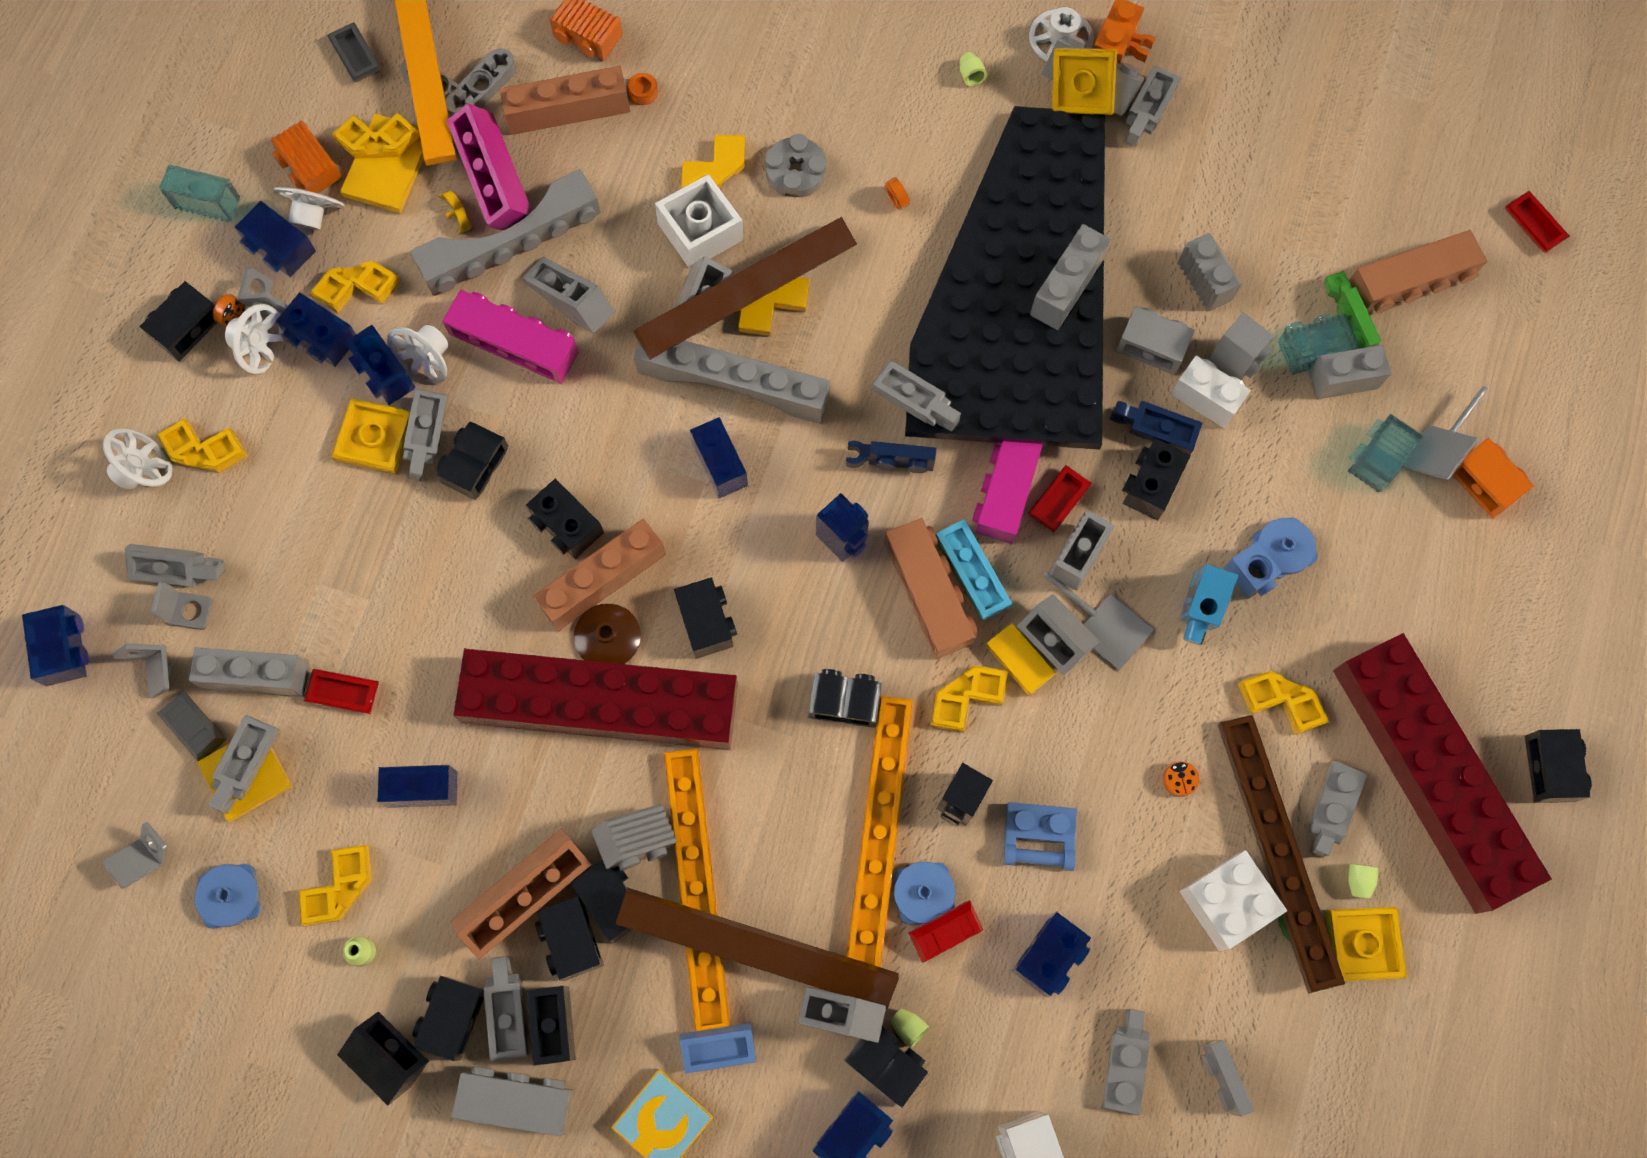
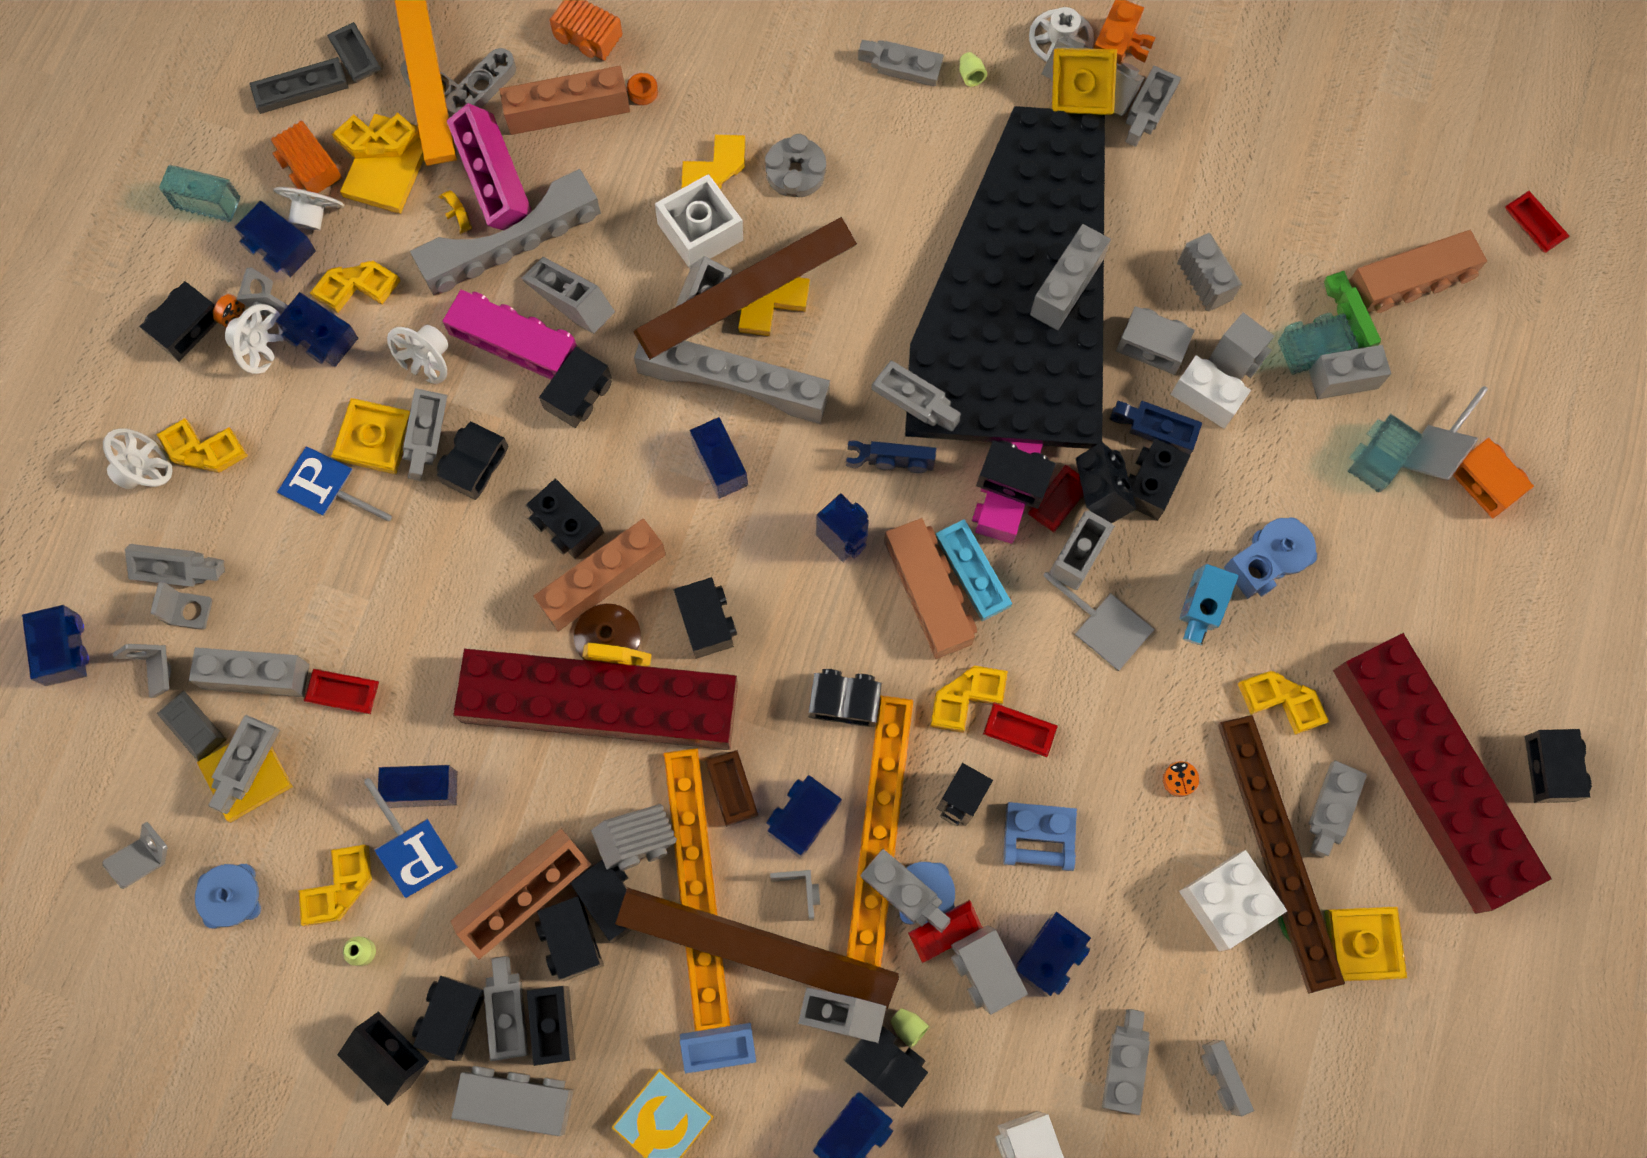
(298, 85): none -> dark grey tile
(318, 481): none -> blue piece
(380, 364): clear blue brick -> none
(413, 856): none -> blue piece
(576, 387): none -> black brick
(616, 654): none -> yellow tile
(731, 788): none -> reddish brown tile
(803, 815): none -> clear blue brick
(813, 896): none -> light grey bracket
(897, 193): orange tile -> none
(902, 61): none -> light grey hinge
(905, 891): none -> light grey hinge
(988, 970): none -> light grey brick
(1016, 473): none -> black brick
(1020, 659): yellow tile -> none
(1020, 730): none -> red tile
(1058, 634): light grey brick -> none
(1105, 483): none -> black brick
(1362, 880): yellowish green hose -> none

